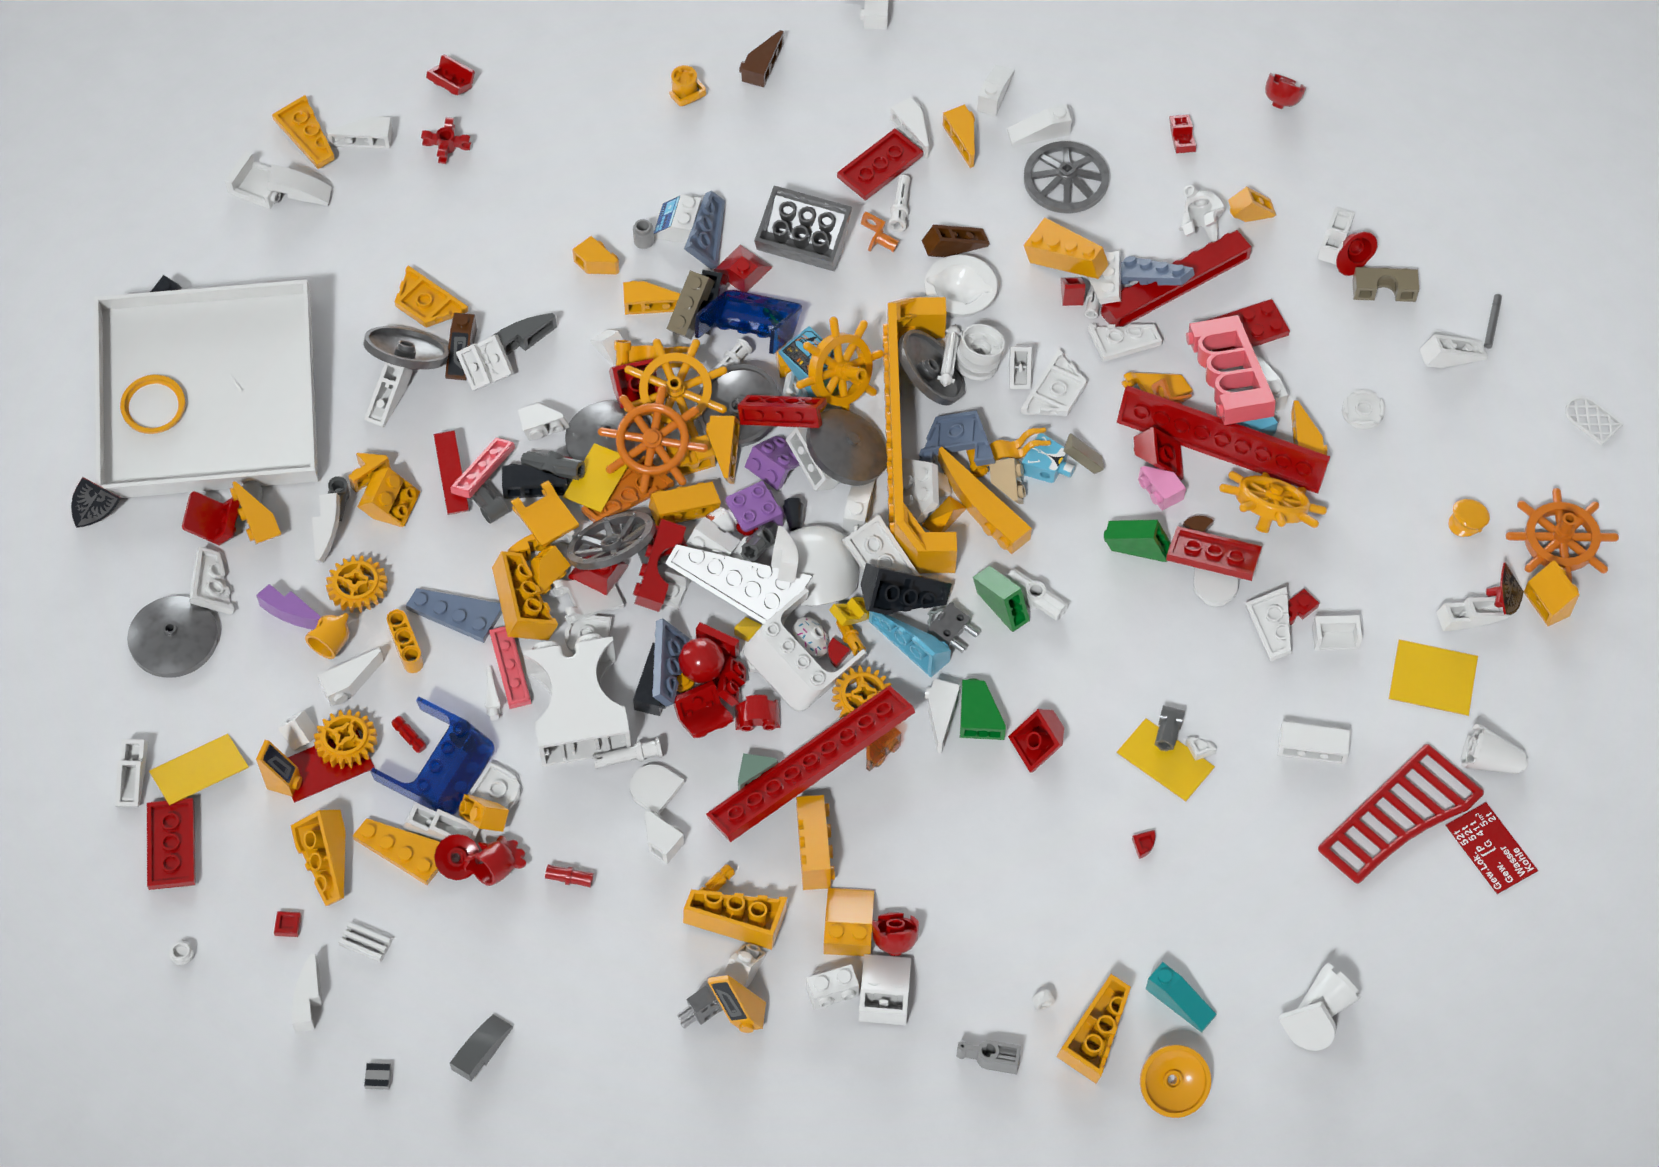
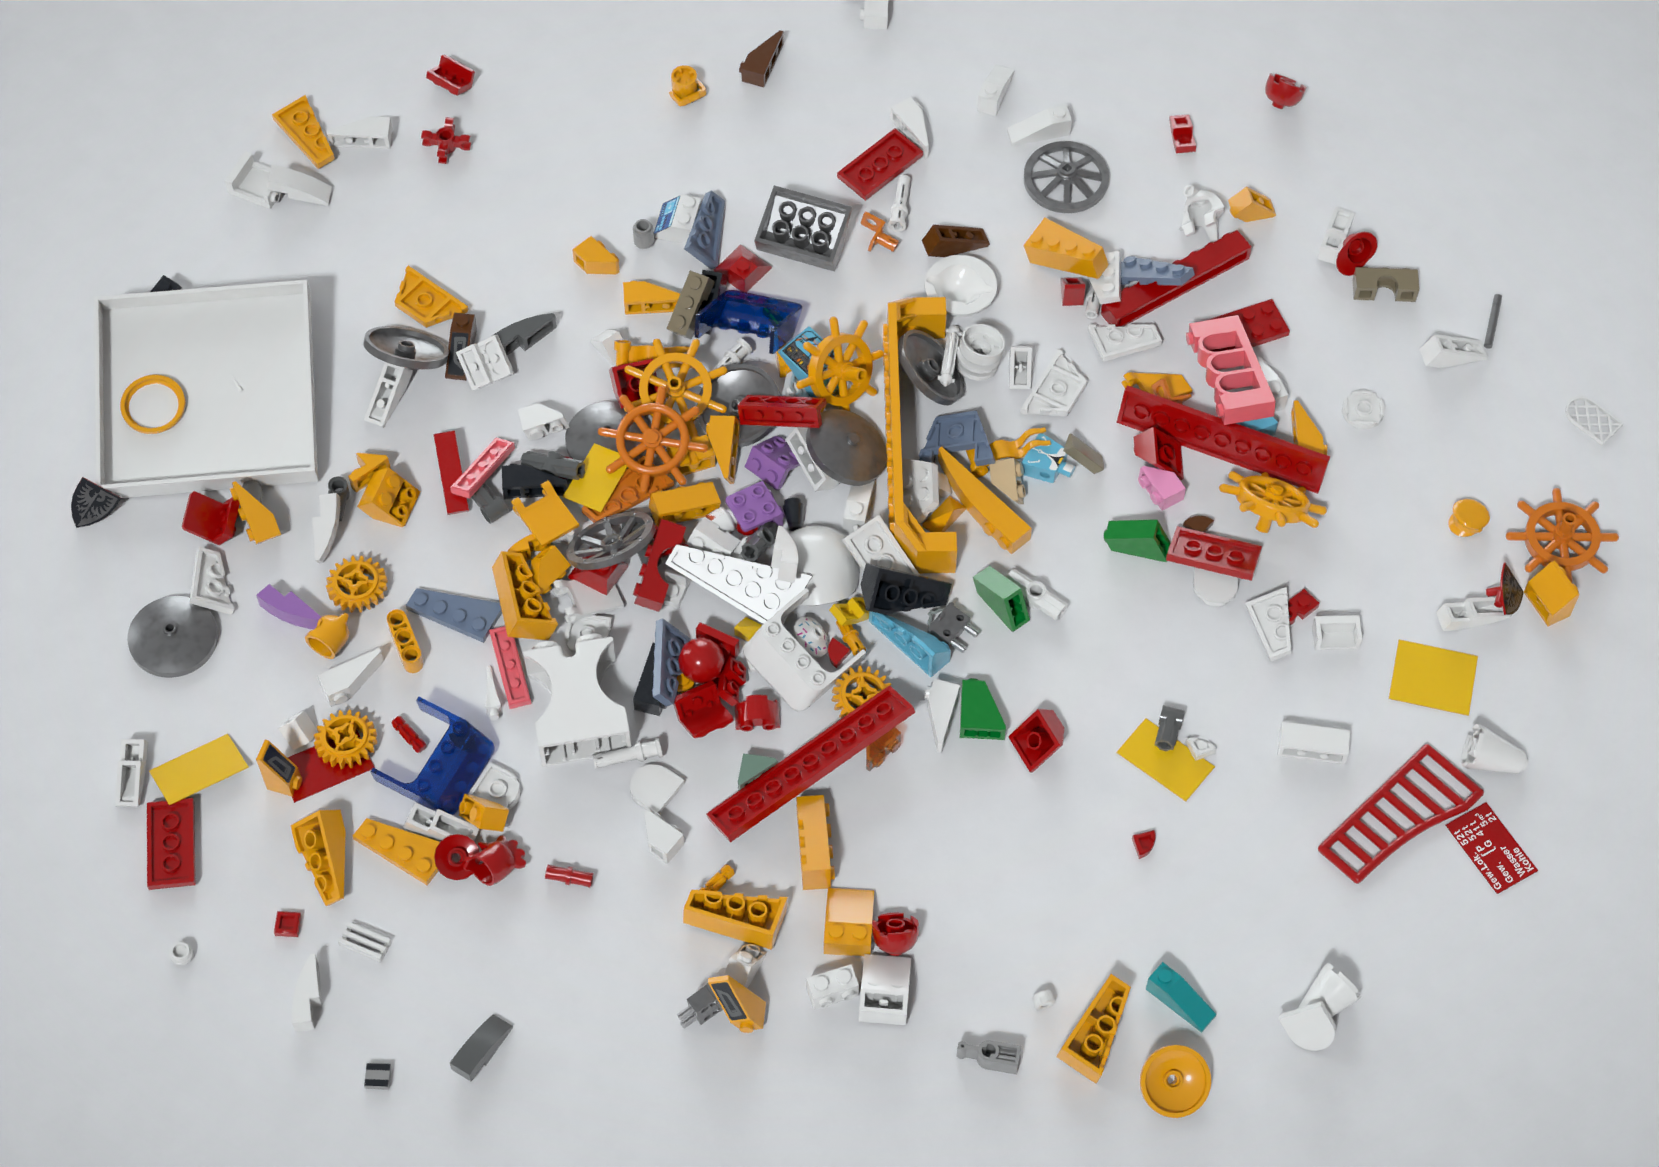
(960, 128): light orange slope -> none

